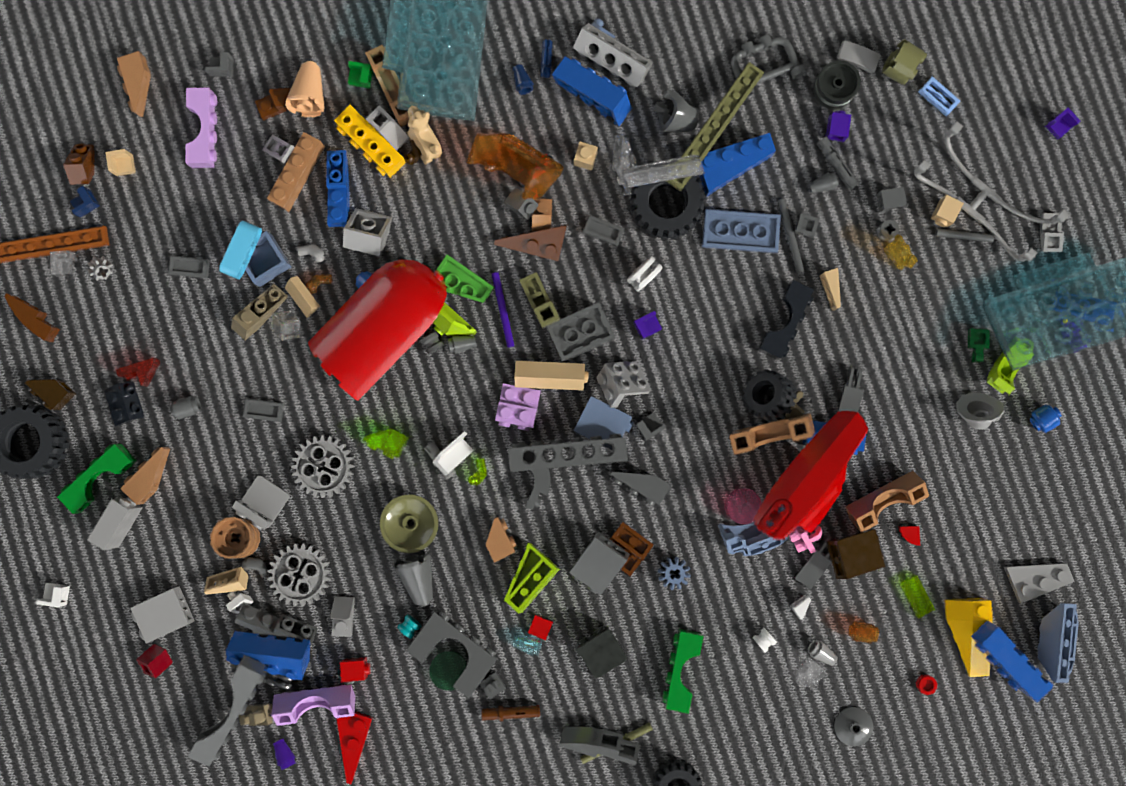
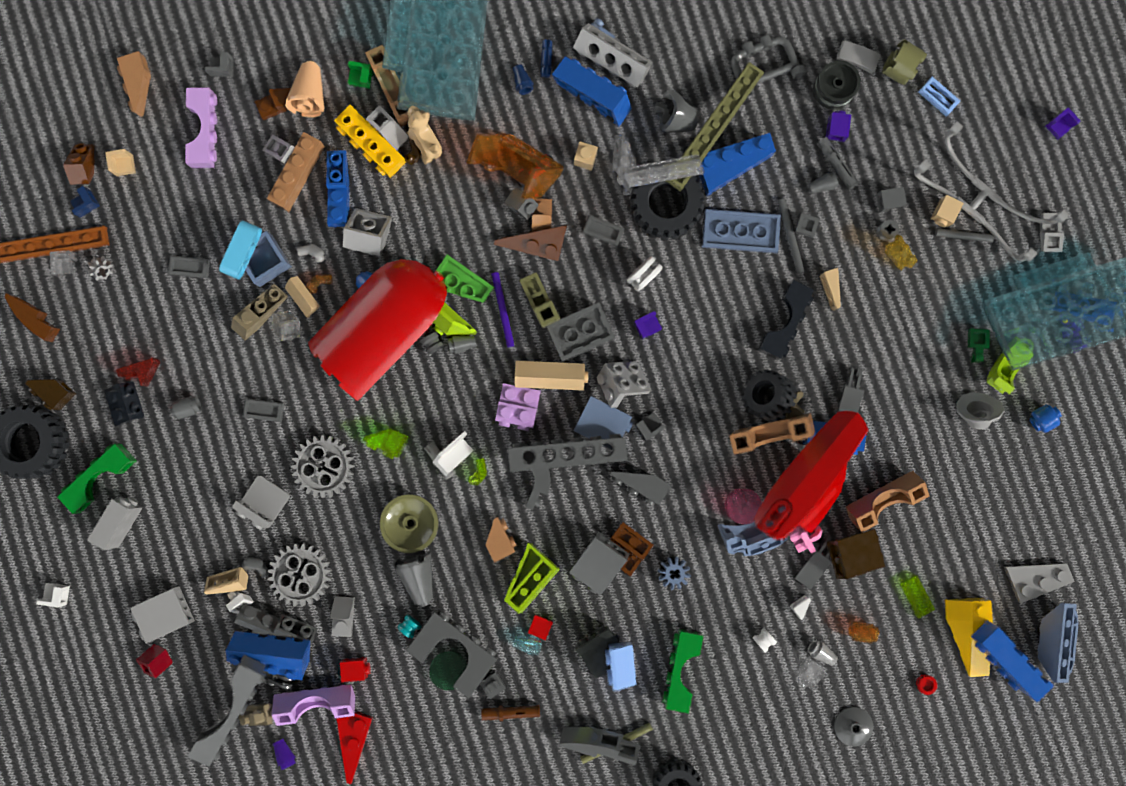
(147, 478): medium nougat slope -> none
(224, 538): medium nougat wheel -> none
(621, 664): none -> light blue slope
(910, 534): red tile -> none

